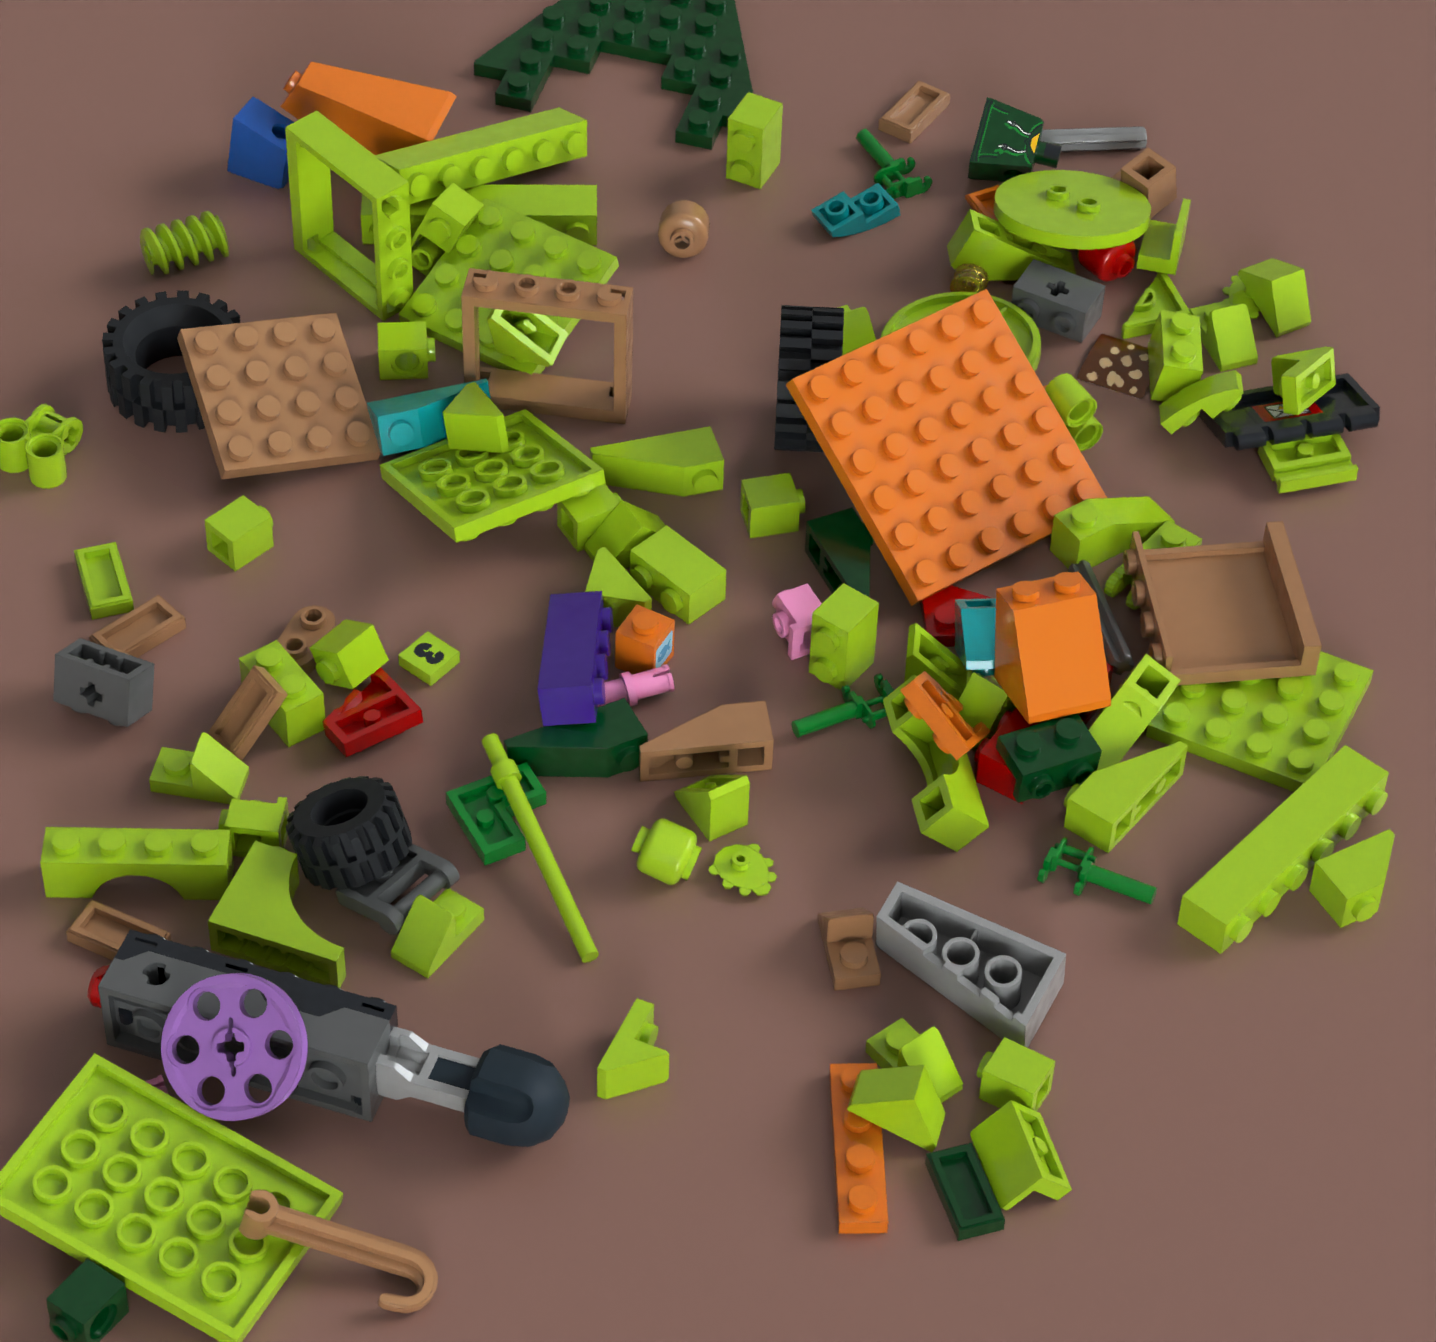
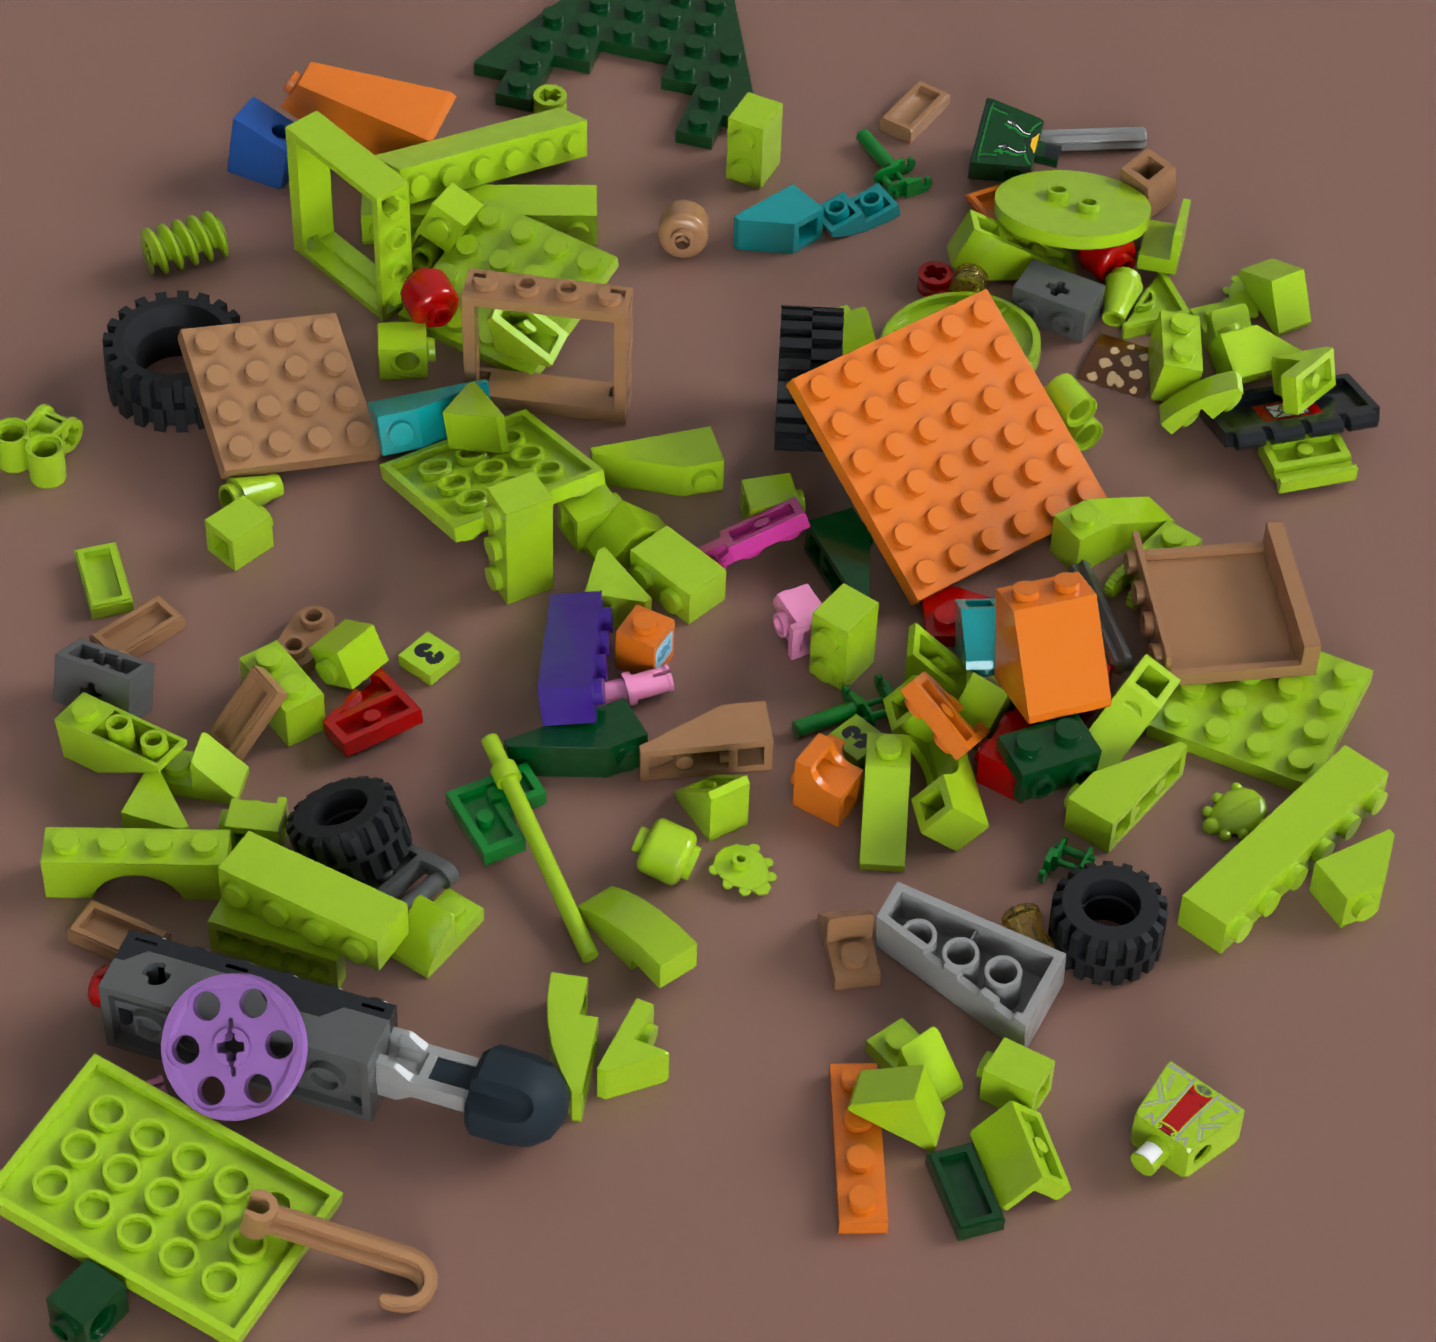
(113, 739): none -> lime slope
(152, 805): none -> lime slope
(256, 488): none -> lime cone
(313, 901): none -> lime brick
(429, 297): none -> red head
(519, 538): none -> lime brick
(549, 97): none -> lime bush
(572, 1037): none -> lime slope
(640, 934): none -> lime slope
(758, 532): none -> dark pink hinge
(779, 223): none -> teal slope
(826, 781): none -> orange brick
(855, 736): none -> lime tile
(885, 802): none -> lime slope
(934, 278): none -> red bush
(1026, 920): none -> clear yellow bush
(1115, 896): none -> black tyre
(1121, 293): none -> lime cone
(1182, 1124): none -> lime torso
(1234, 812): none -> lime piece
(1247, 351): none -> lime slope

